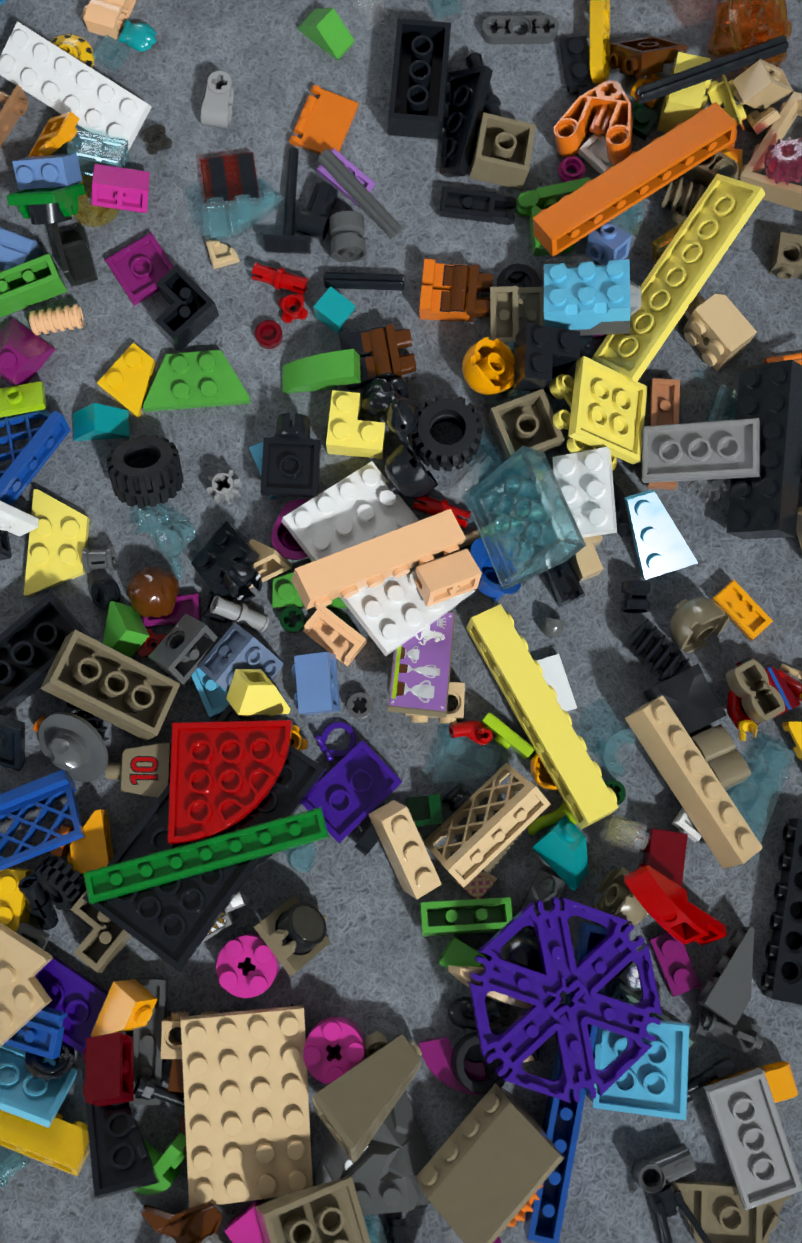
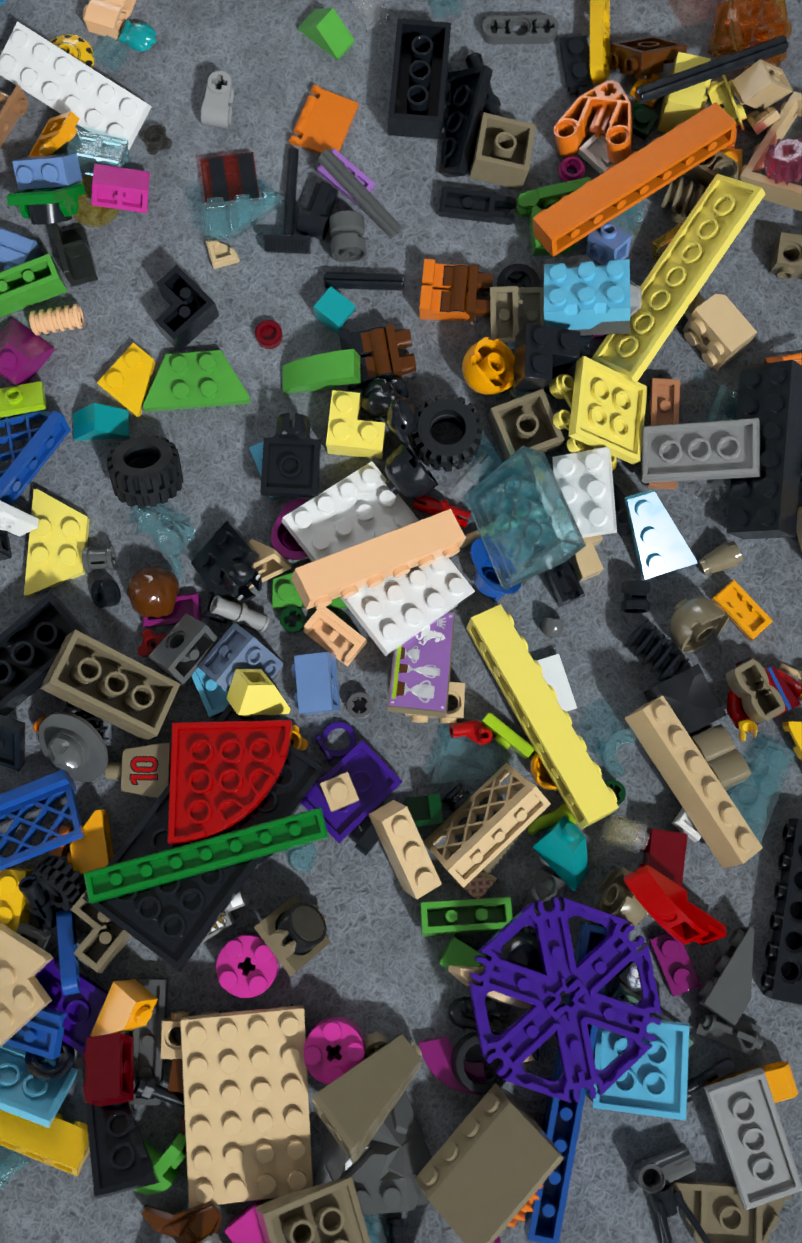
(67, 946): none -> blue beam
(124, 629): bright green slope -> none
(140, 268): magenta tile -> none
(224, 494): light grey gear -> none
(279, 278): red pin -> none
(292, 301): red plate -> none
(340, 791): none -> tan brick
(447, 577): light nougat hinge -> none
(721, 558): none -> dark tan cone

